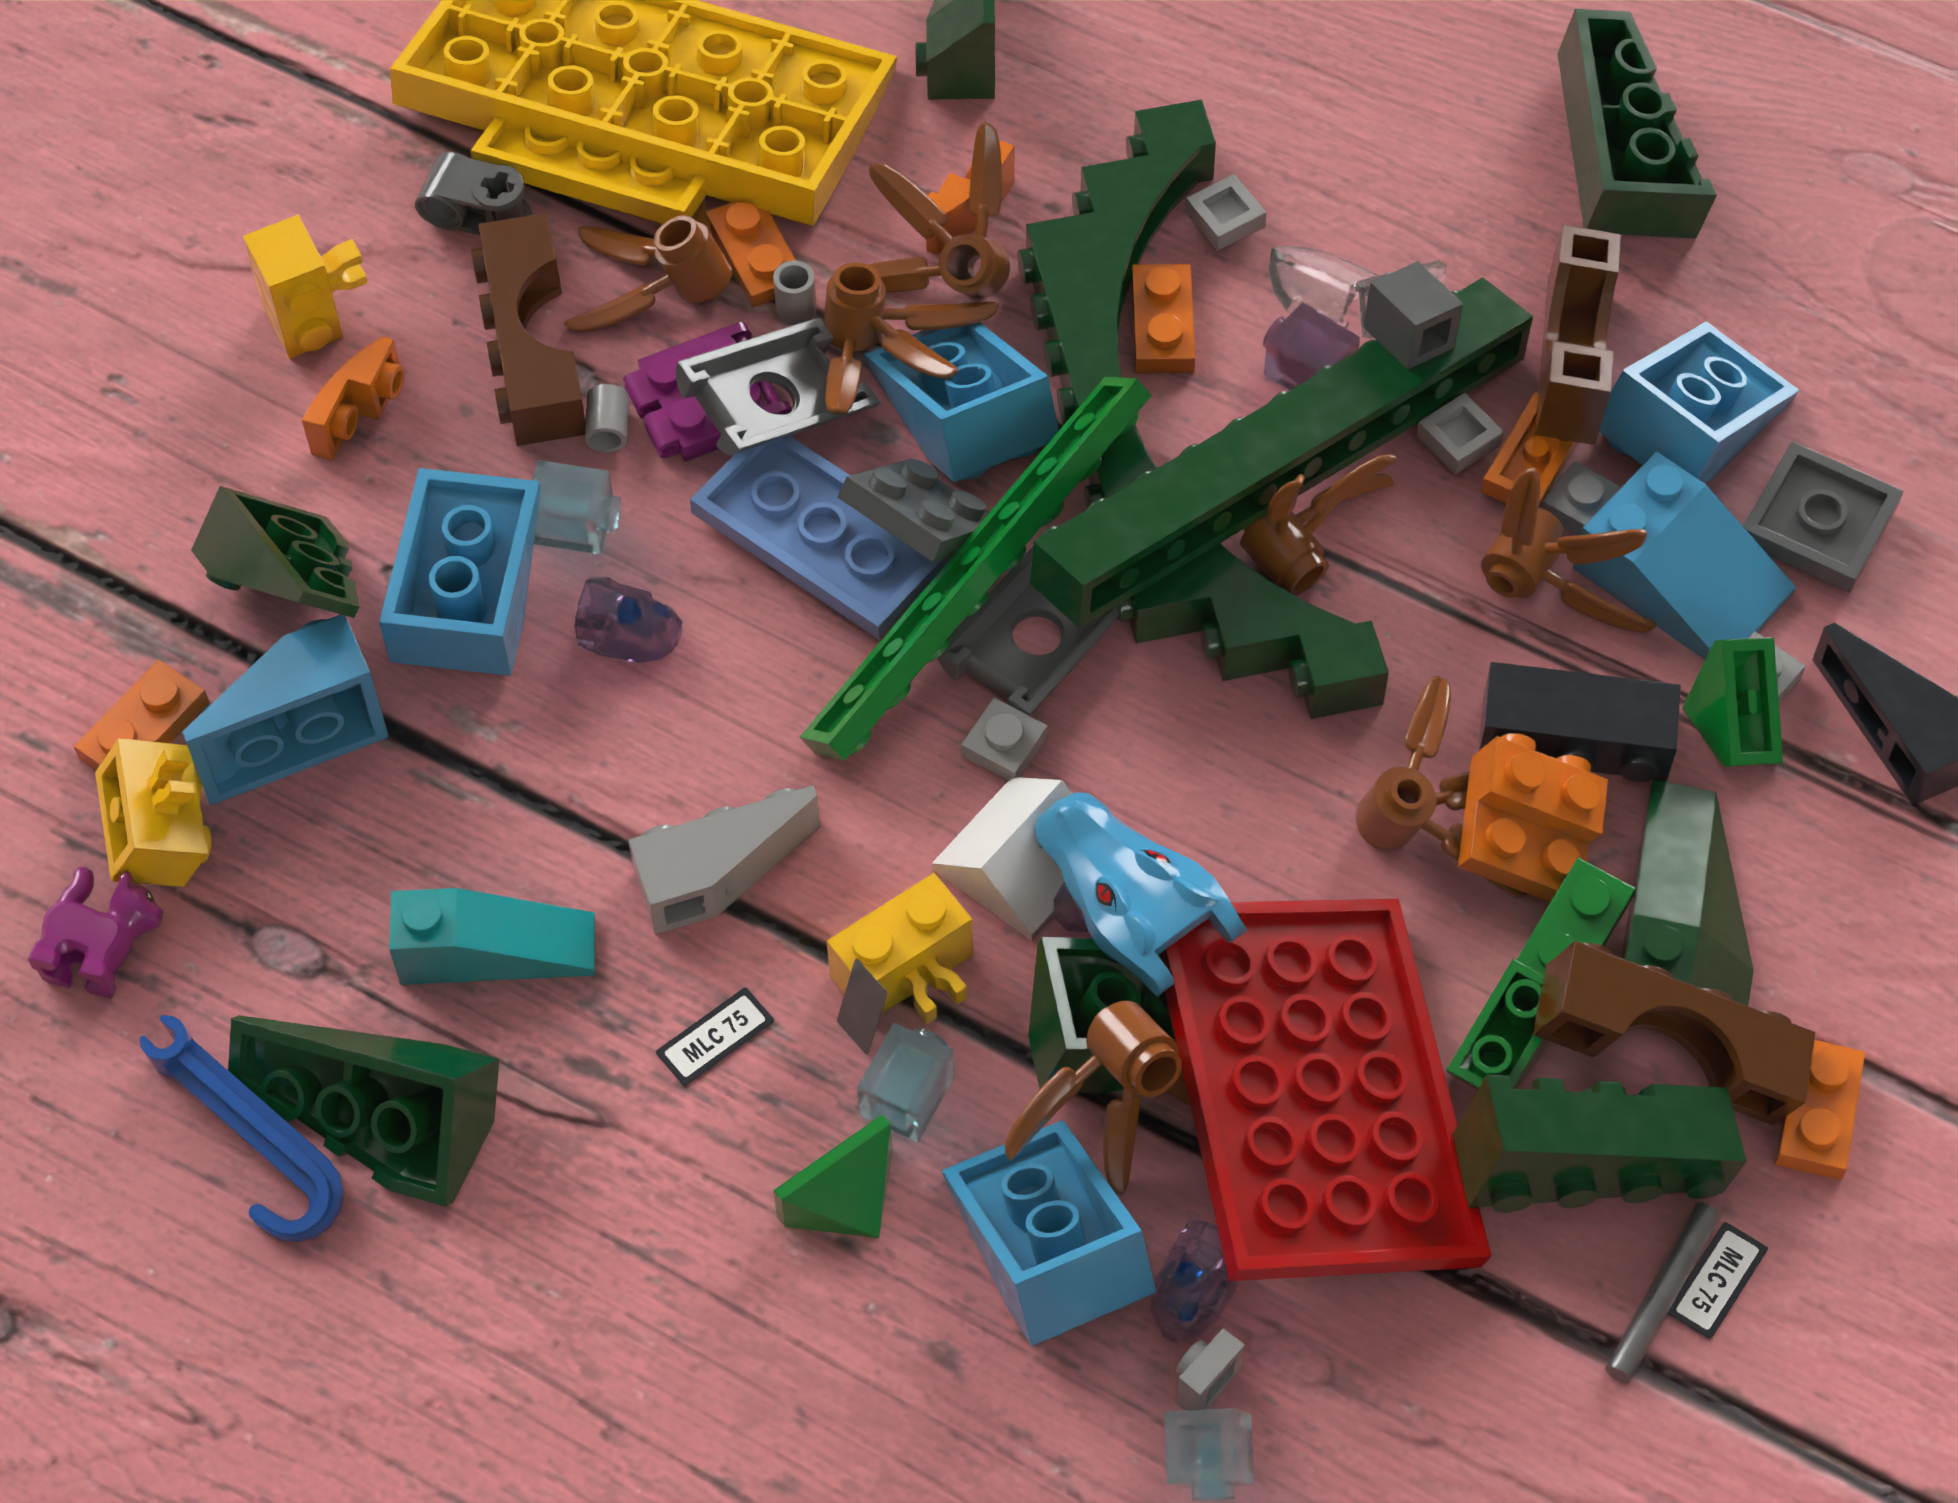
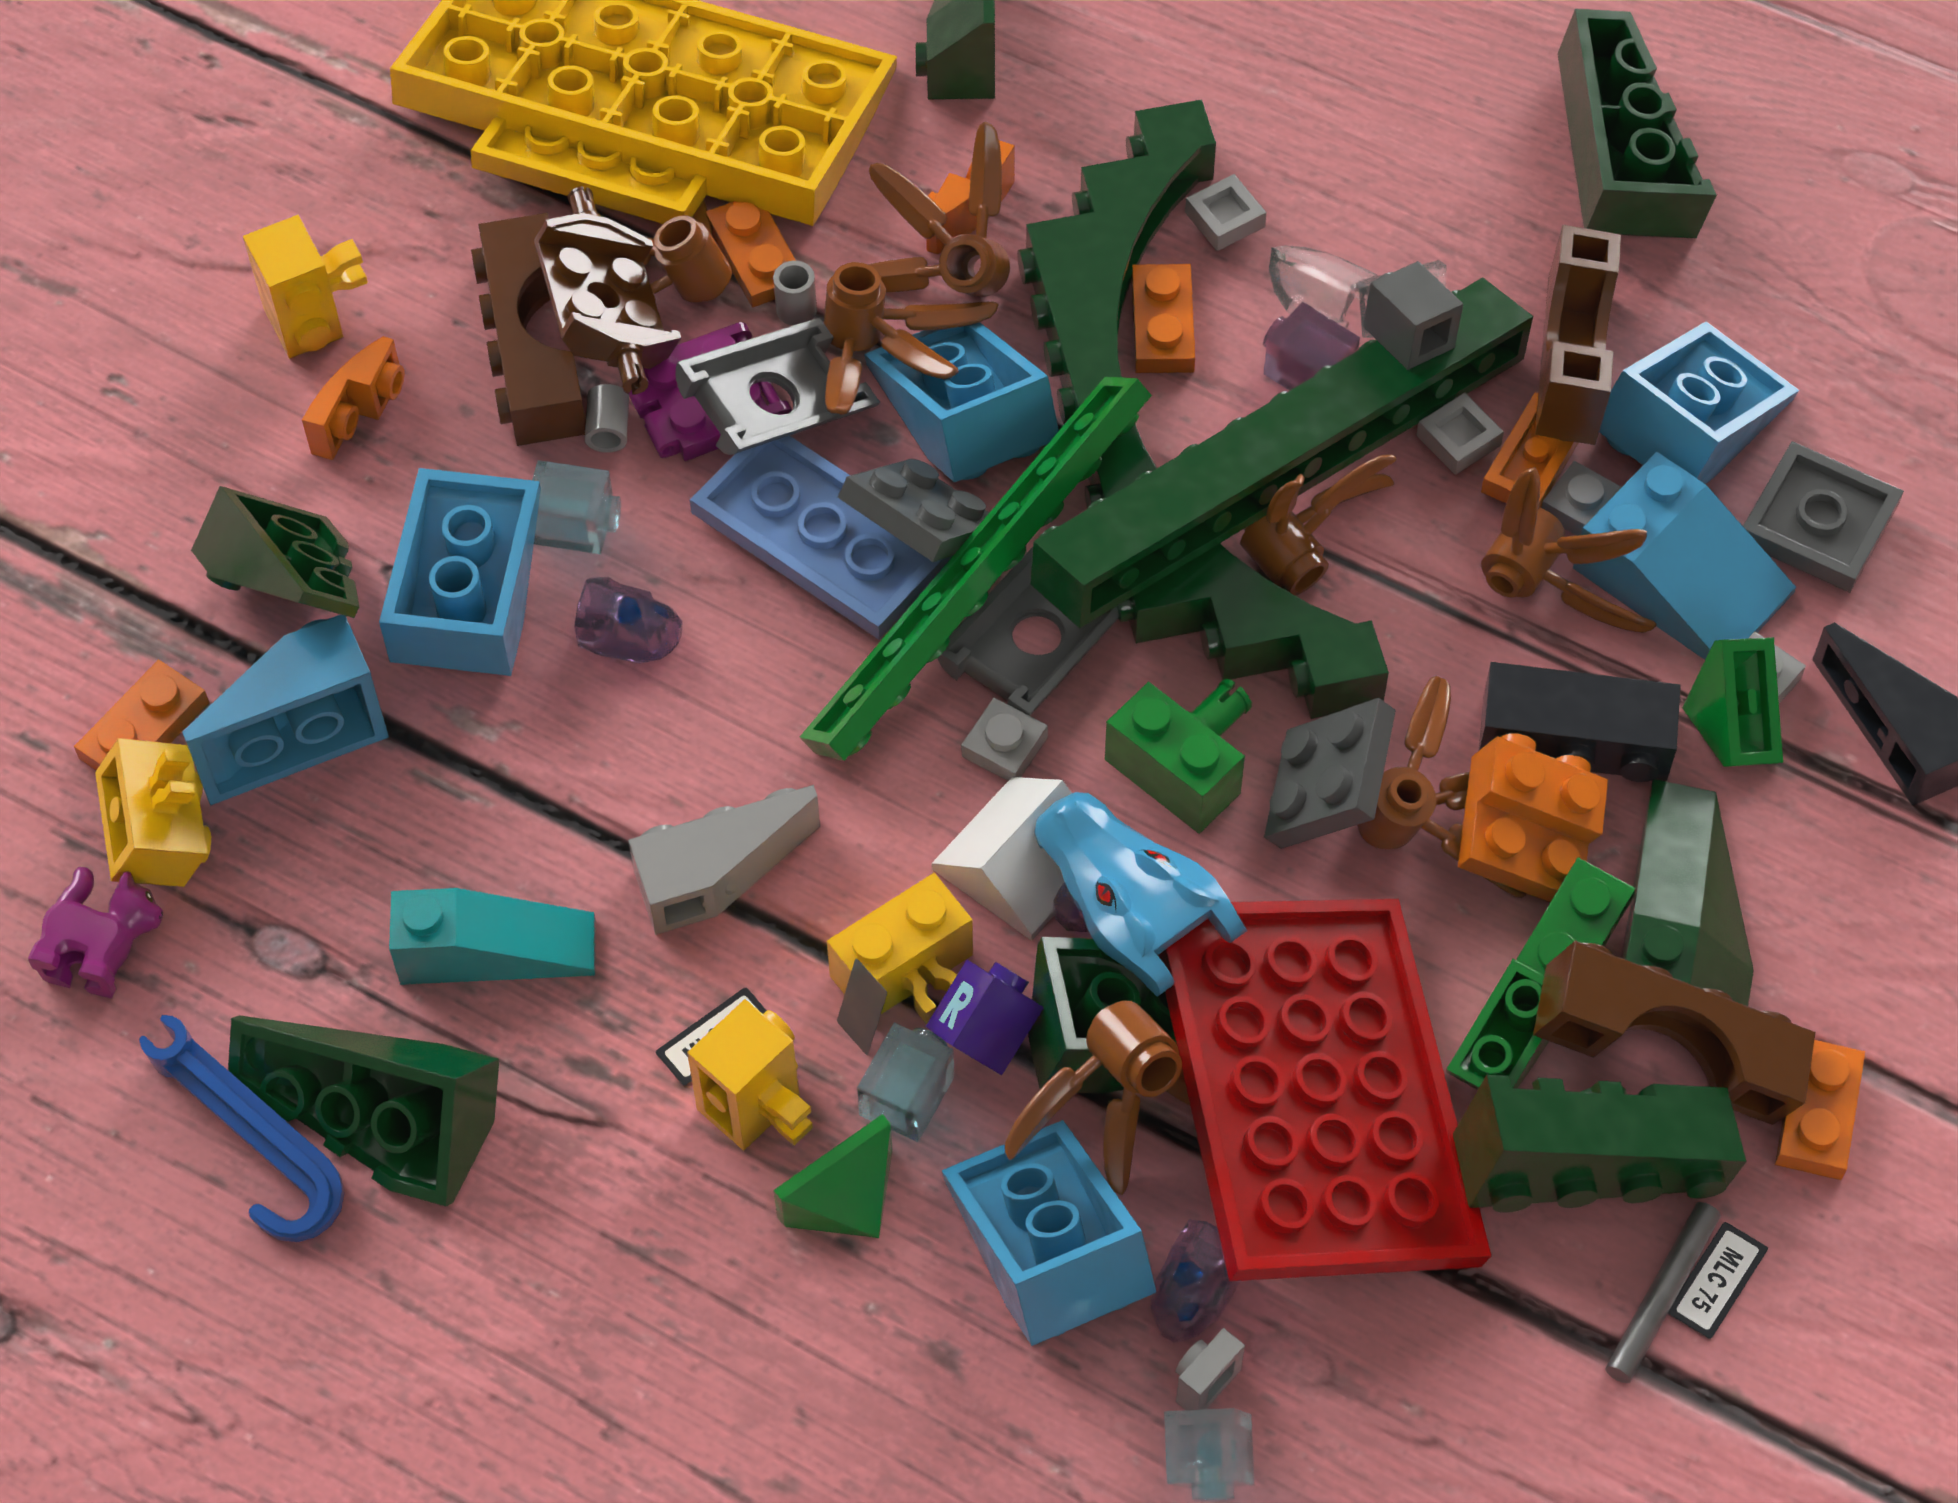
(470, 192): dark grey piece -> none
(597, 265): none -> reddish brown plate
(749, 1077): none -> yellow brick
(985, 1014): none -> dark purple brick
(1180, 752): none -> green brick
(1330, 773): none -> dark grey plate

